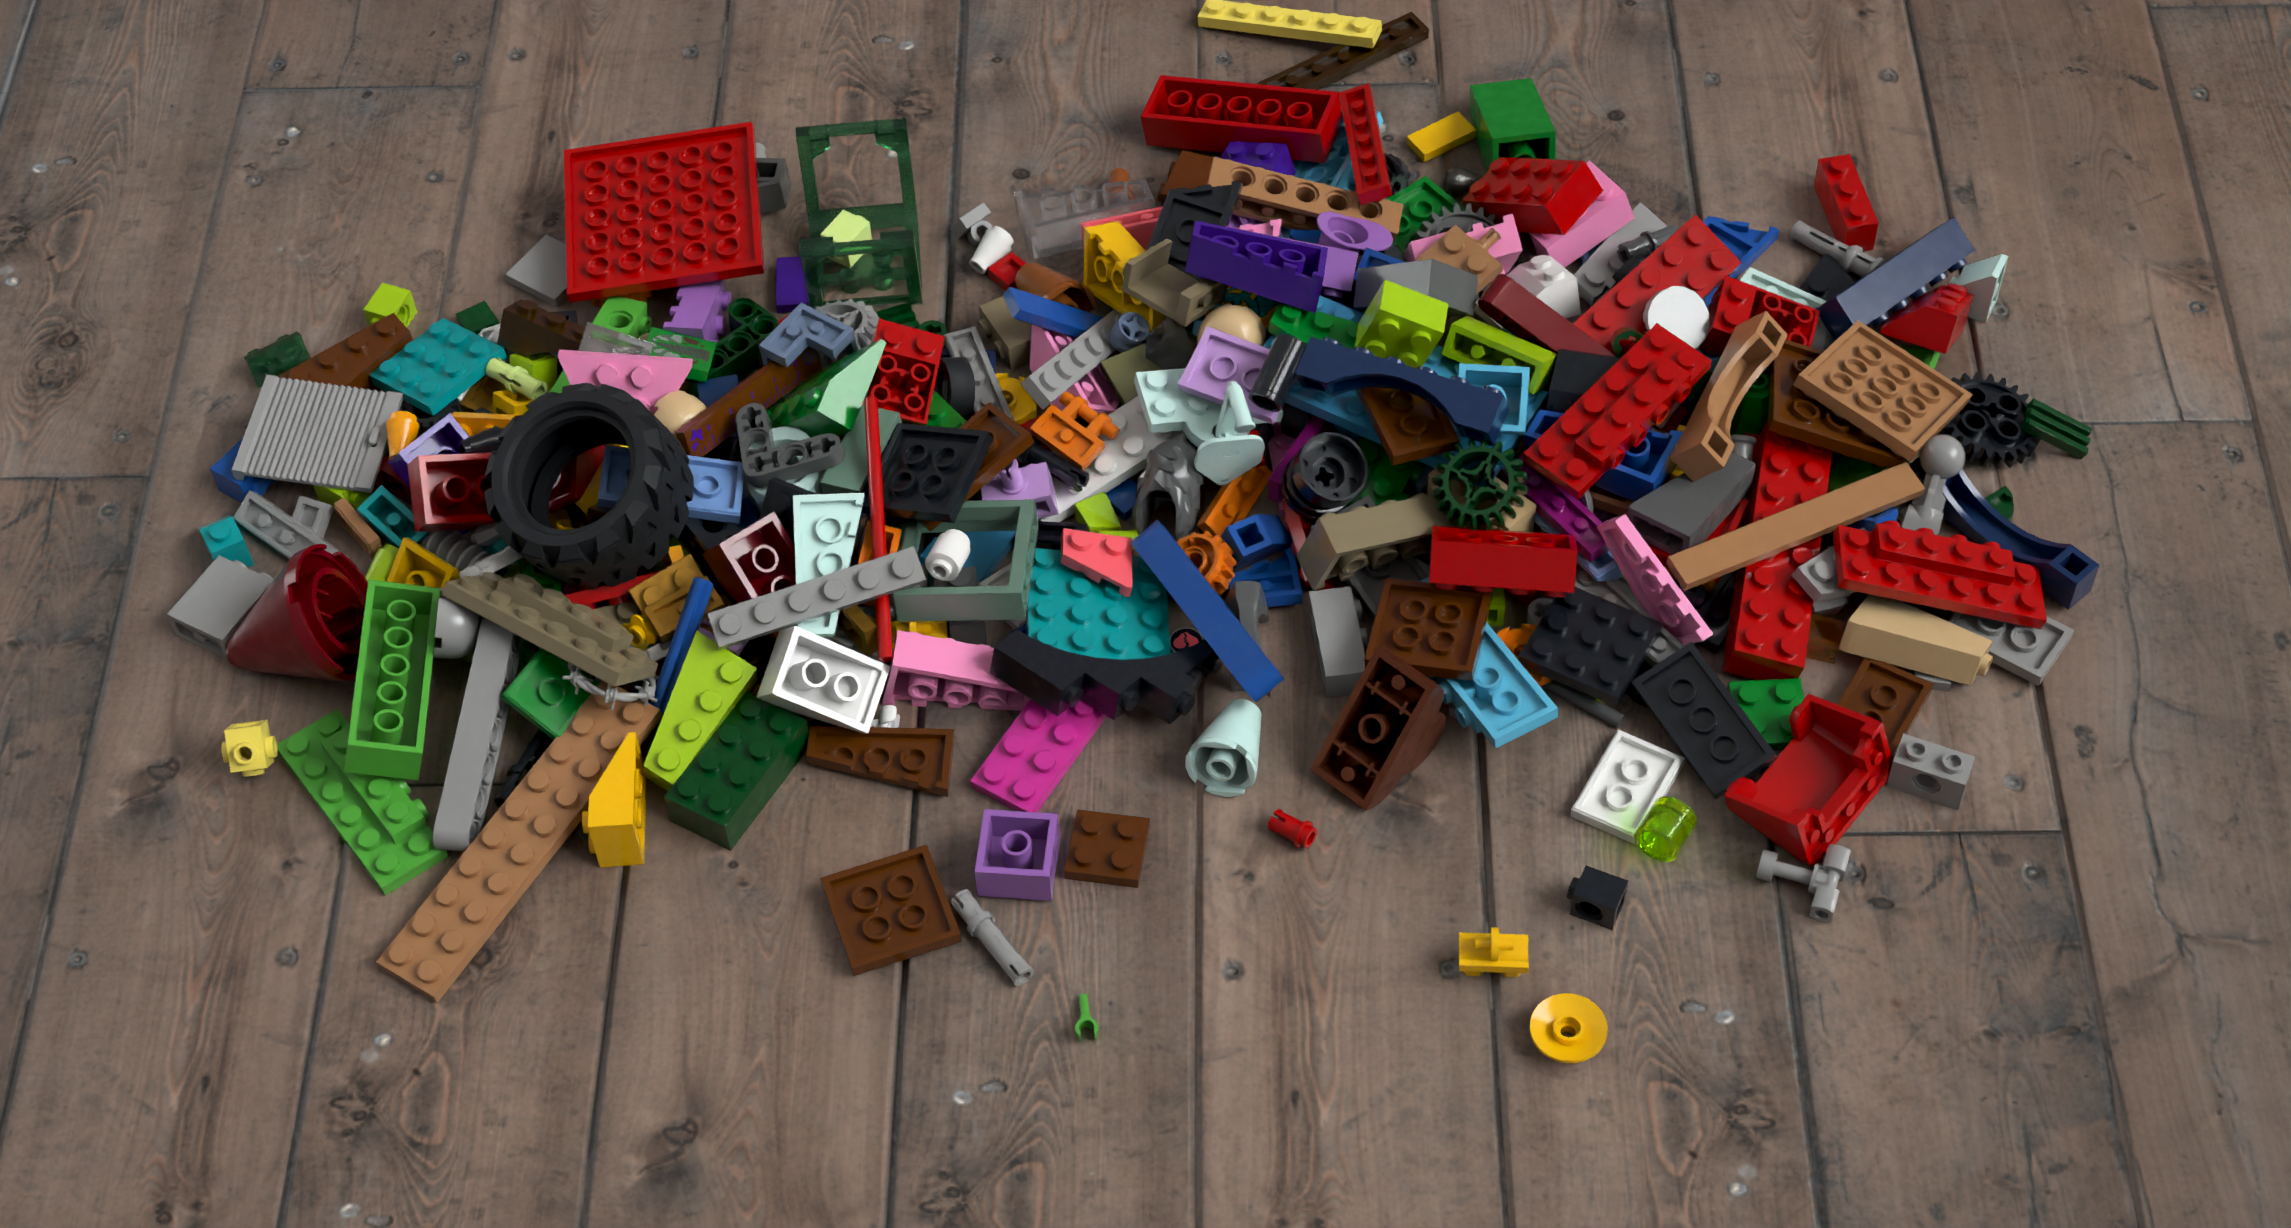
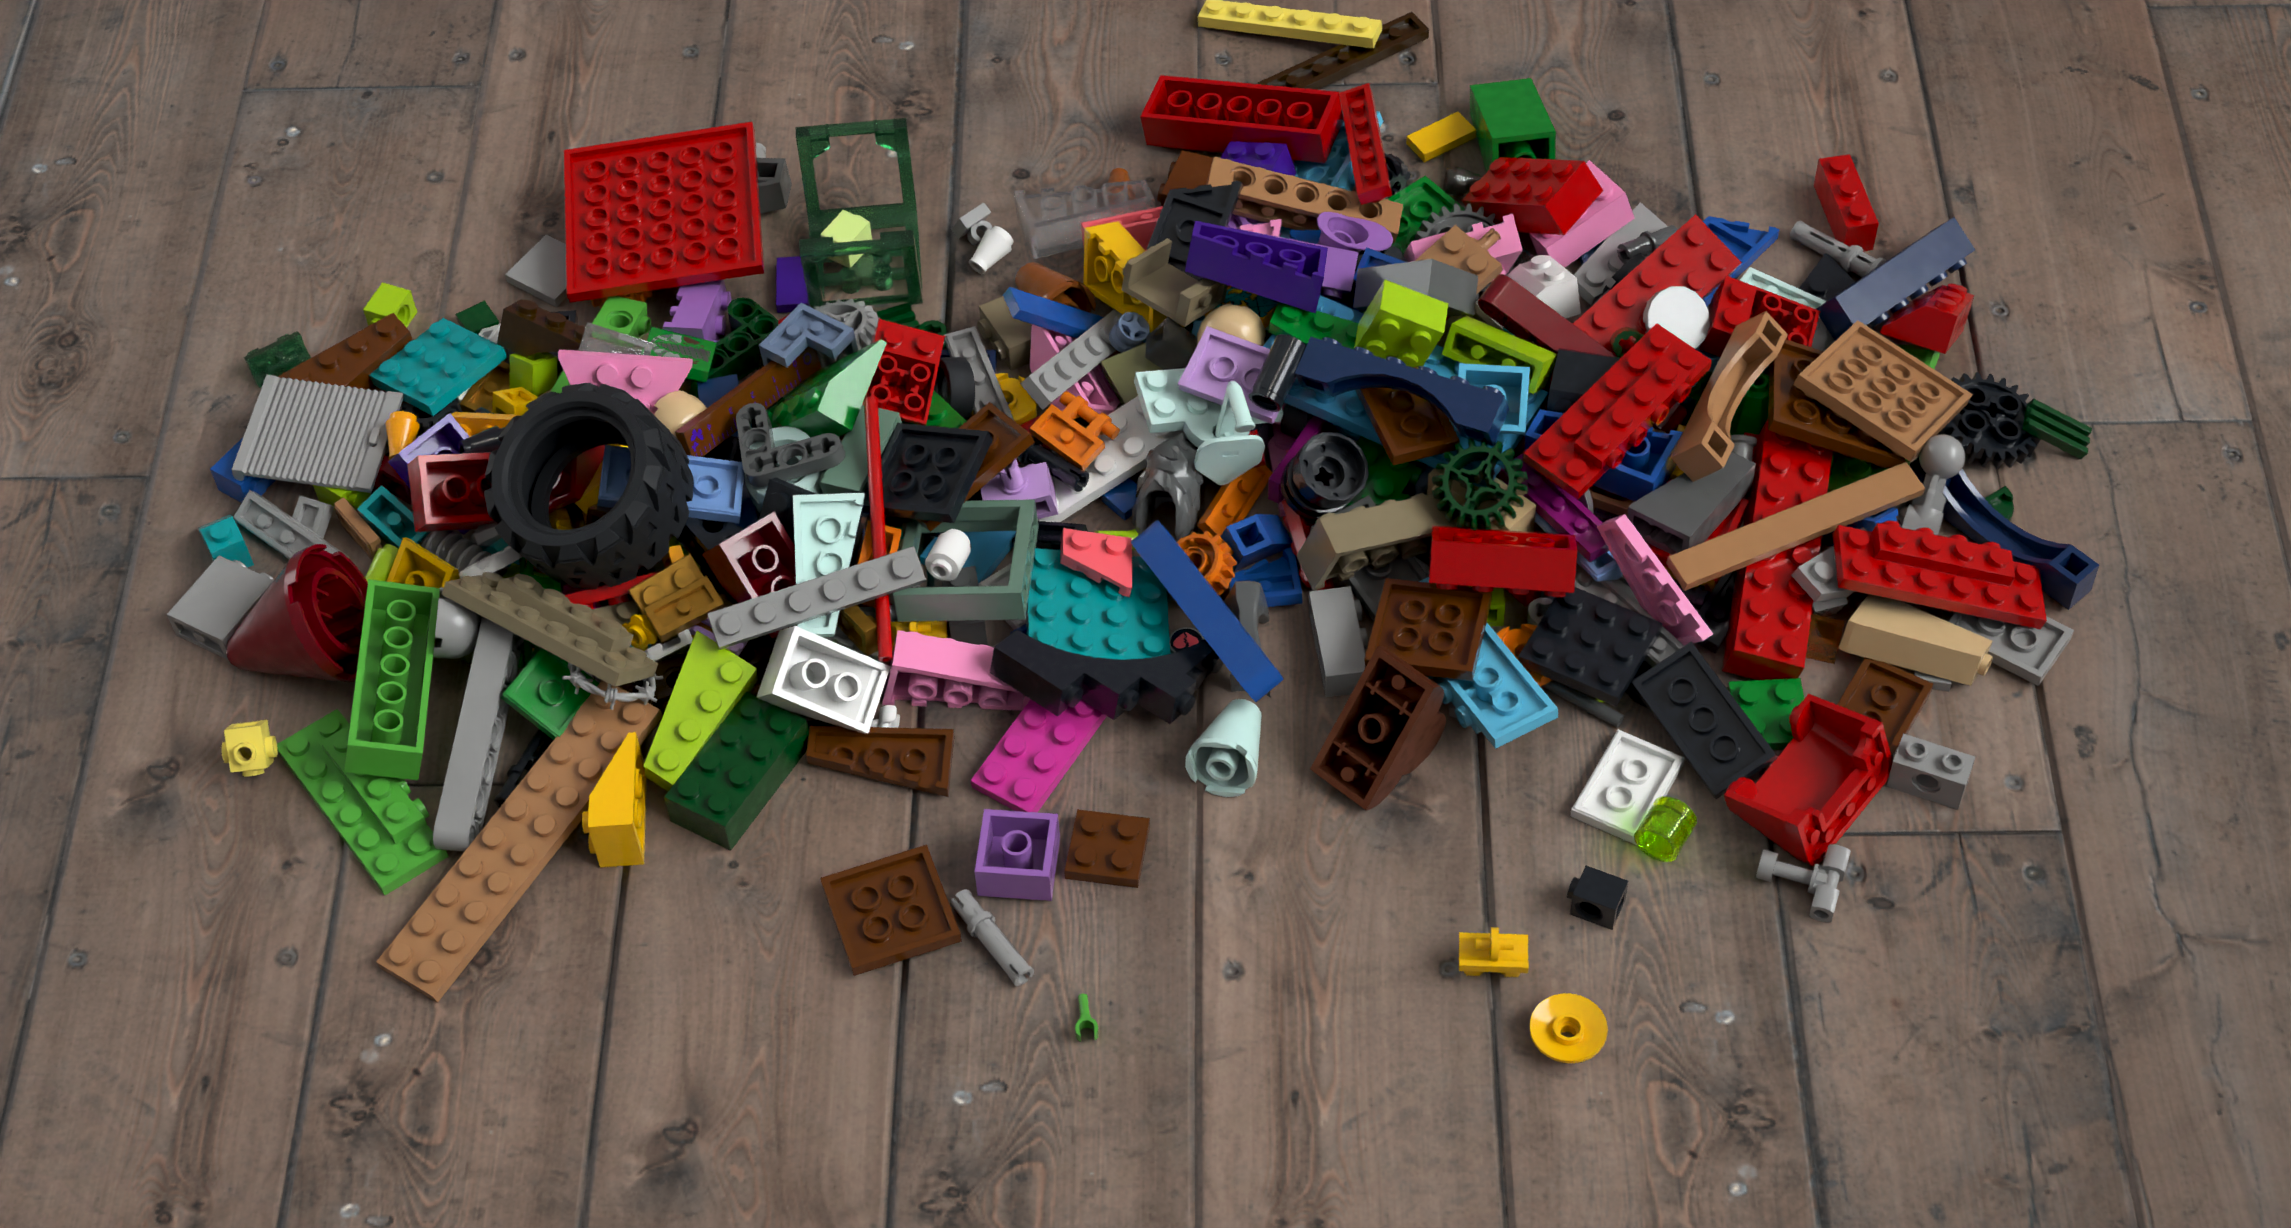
(515, 379): yellowish green pin -> none
(686, 628): blue axle -> none
(1005, 270): red tile -> none
(1097, 513): lime slope -> none
(1299, 832): red pin -> none
(1984, 282): light aqua slope -> none

